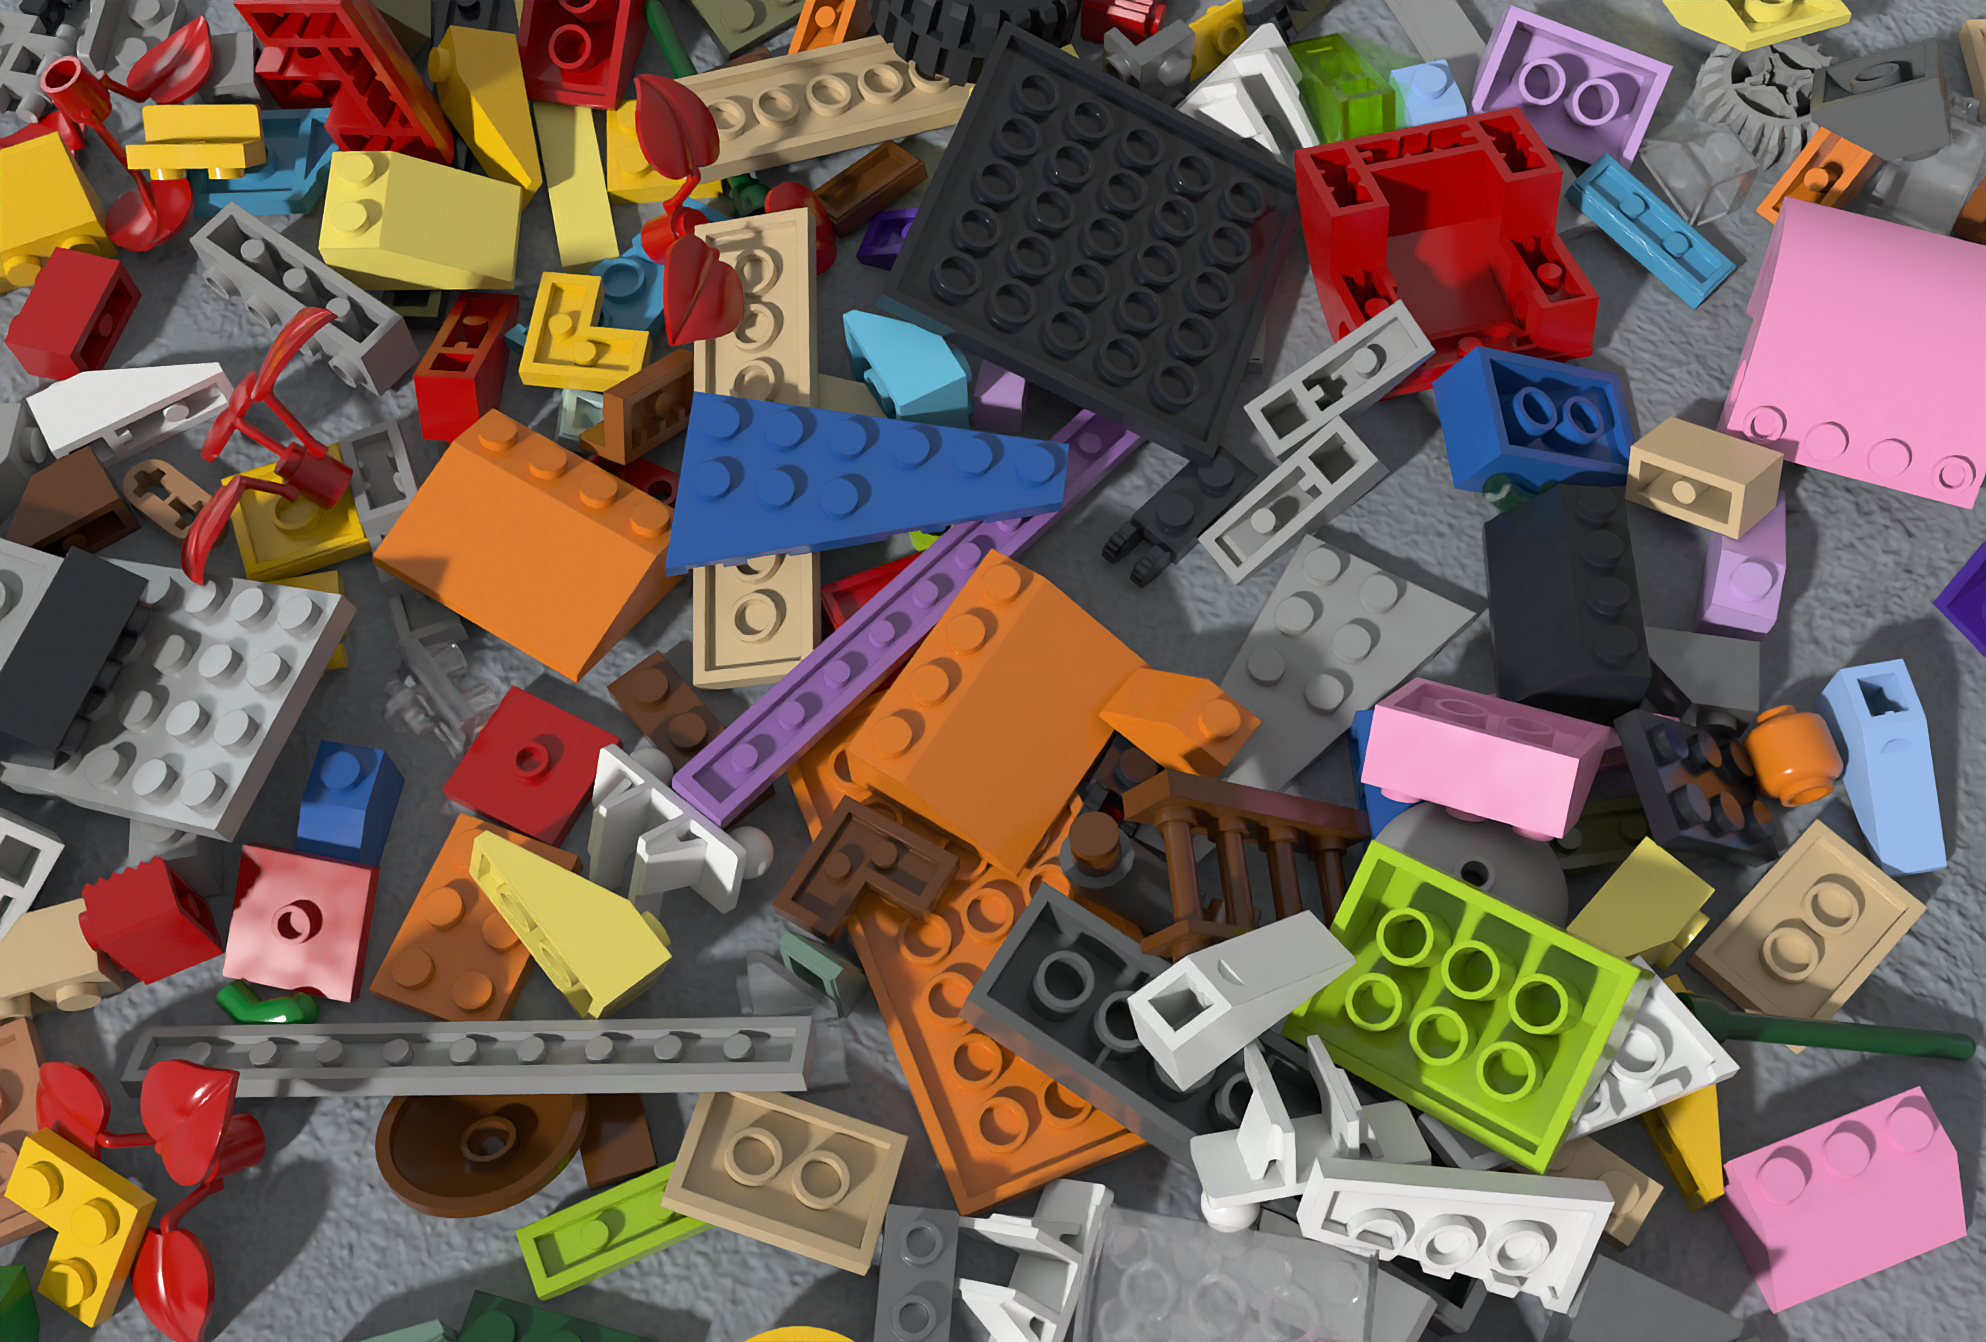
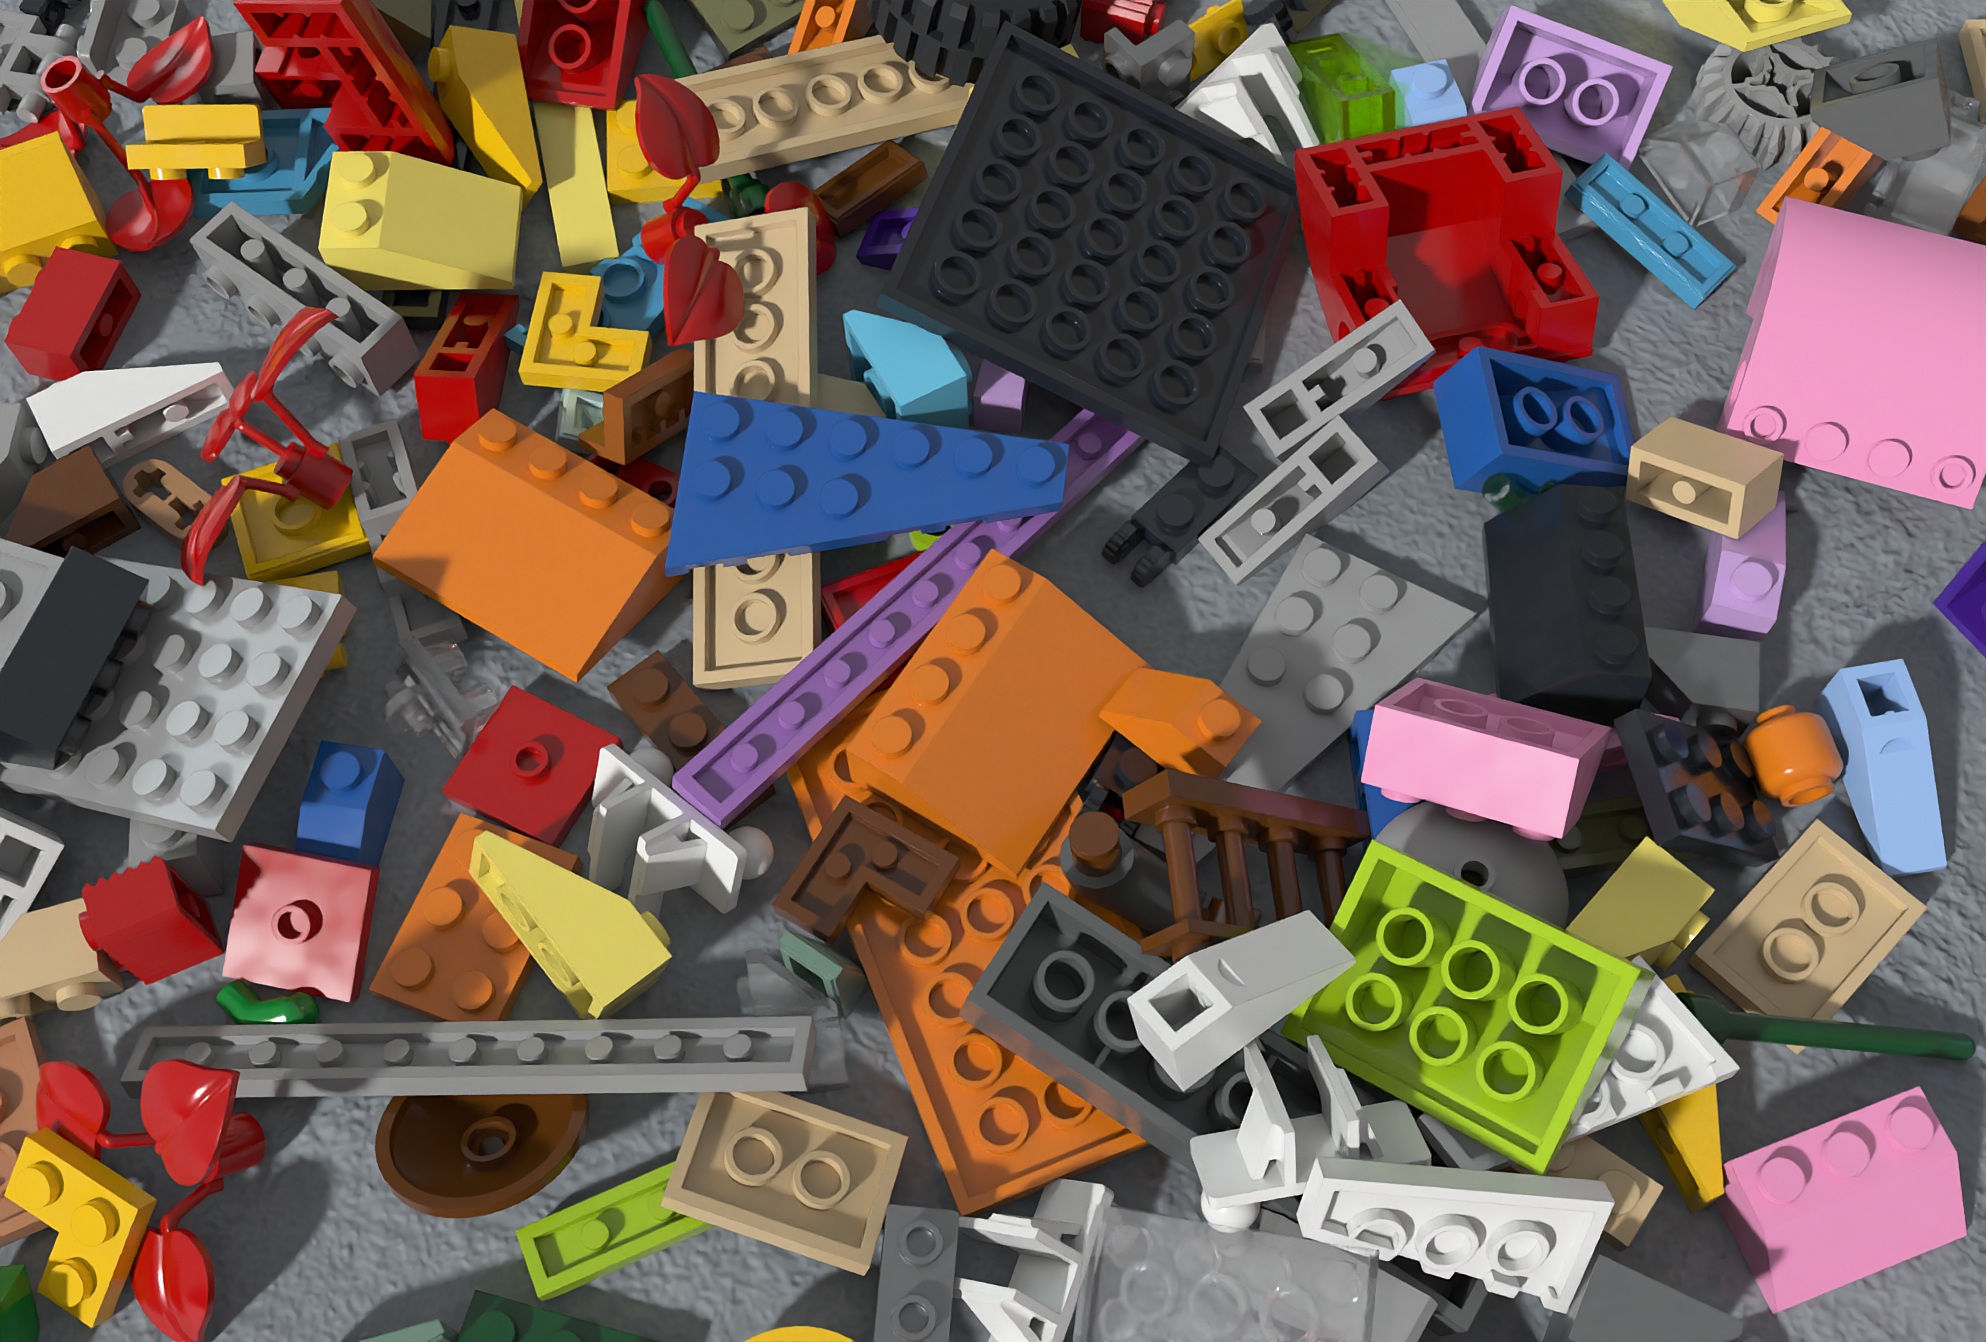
(617, 1140): reddish brown tile -> none

